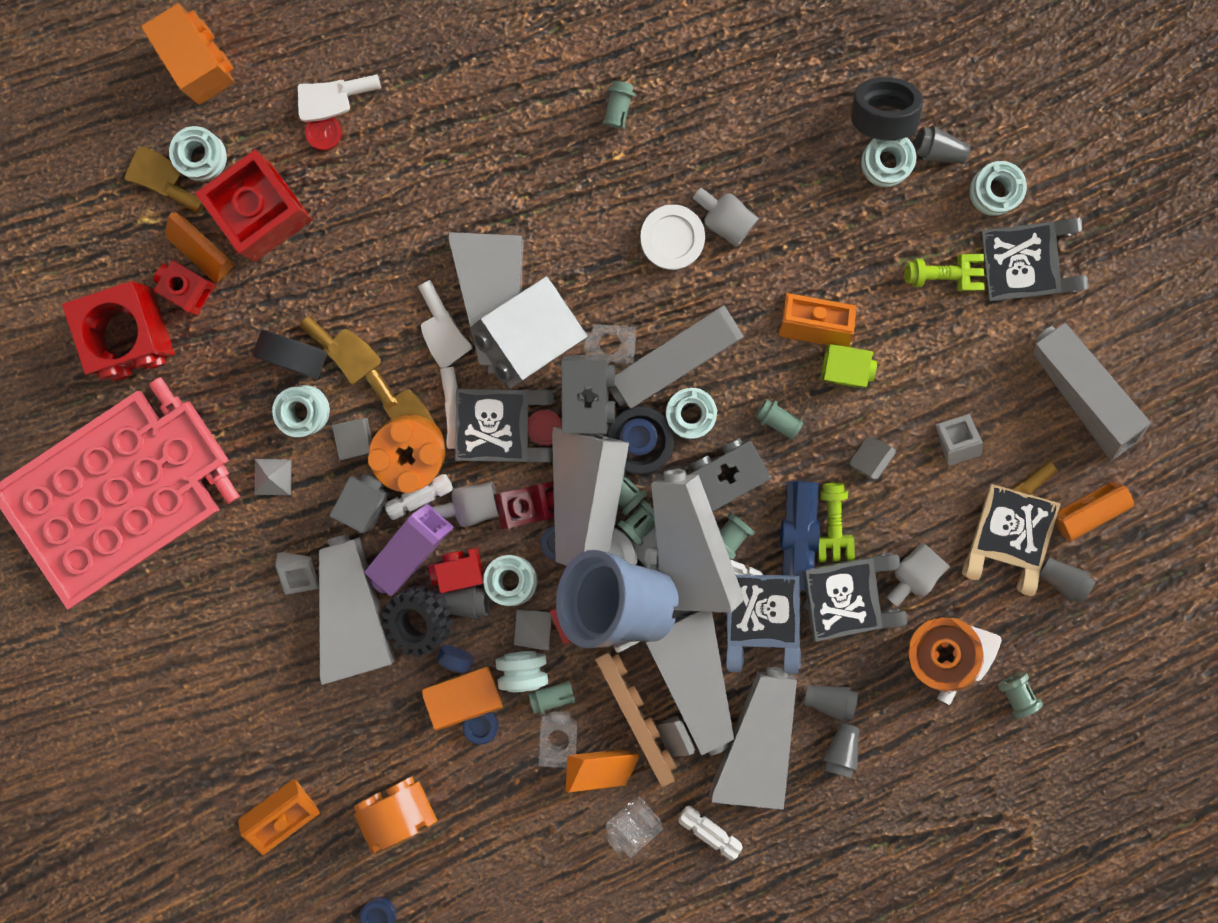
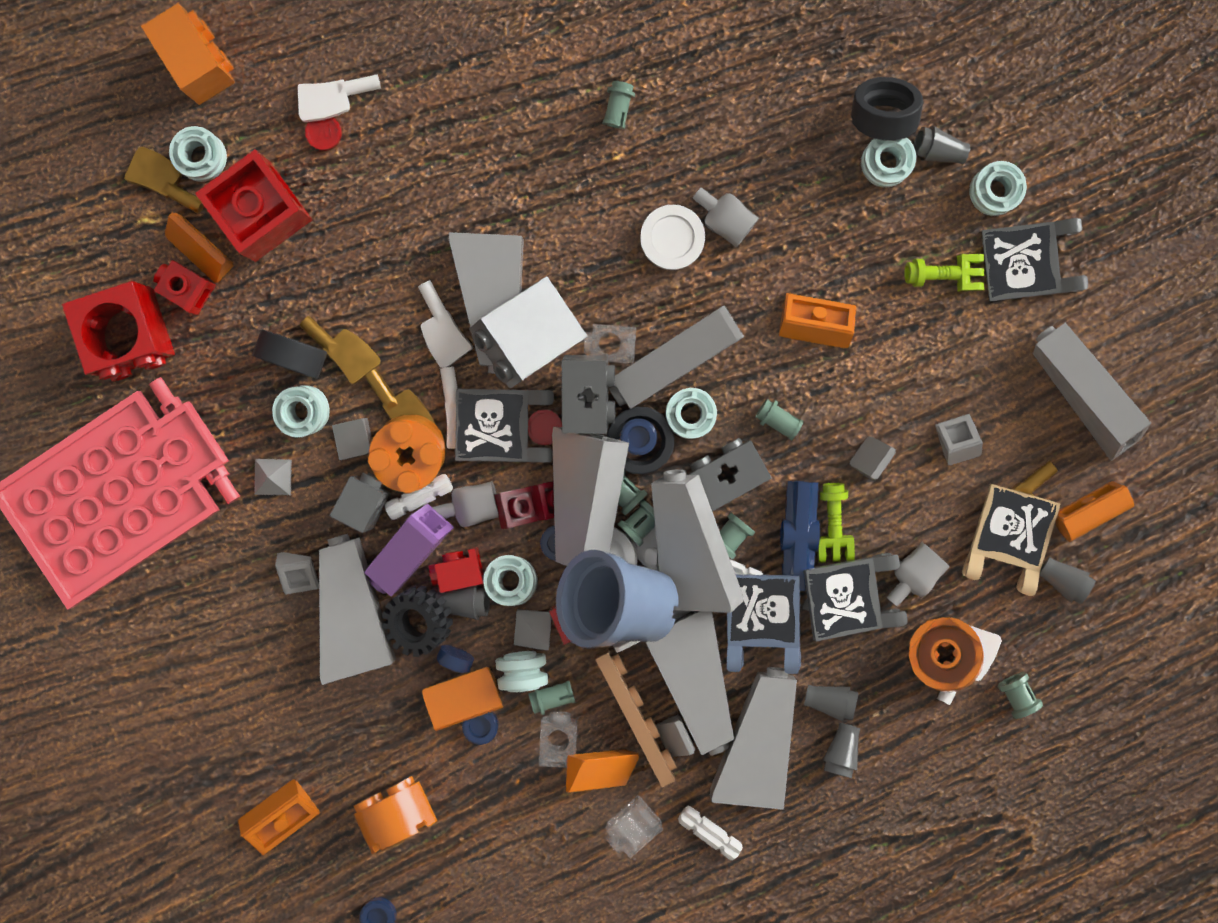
(848, 366): lime brick -> none

